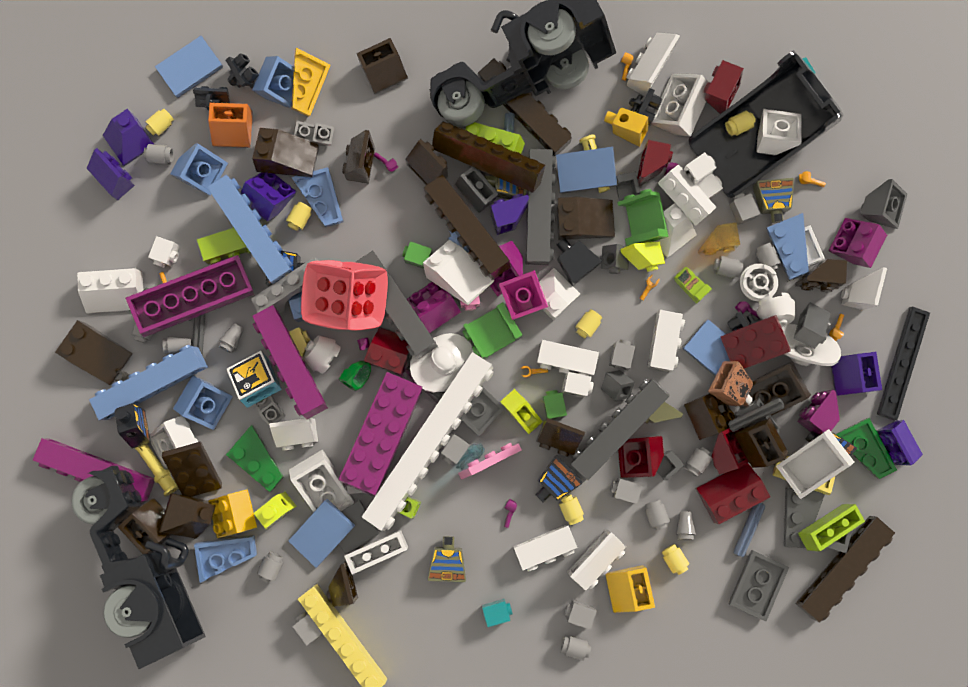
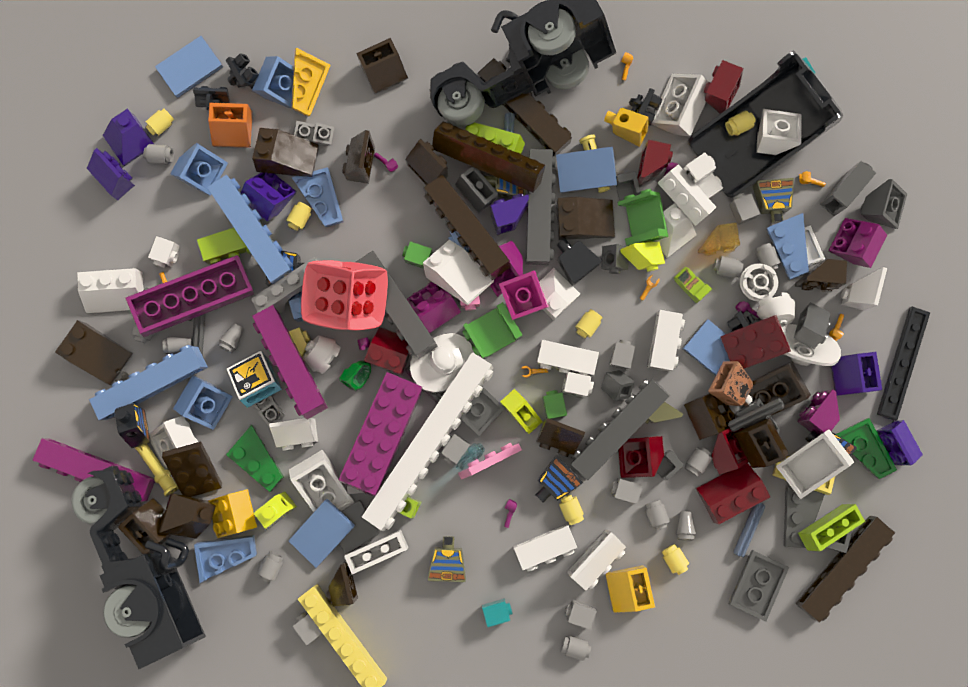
(651, 62): white slope -> none
(848, 188): none -> dark grey brick

